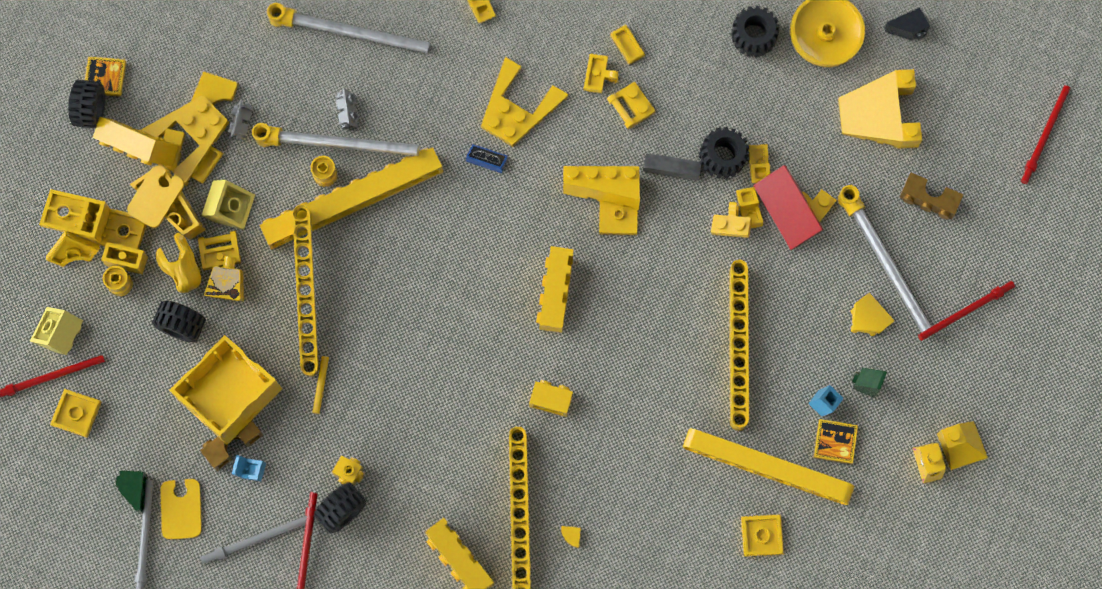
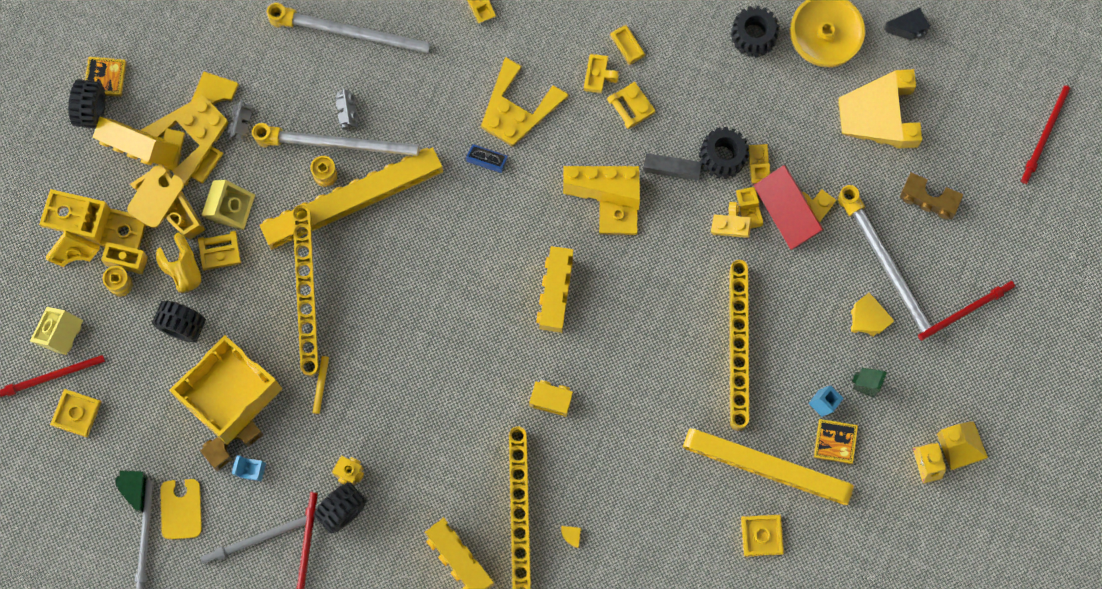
(226, 282): torso -> none

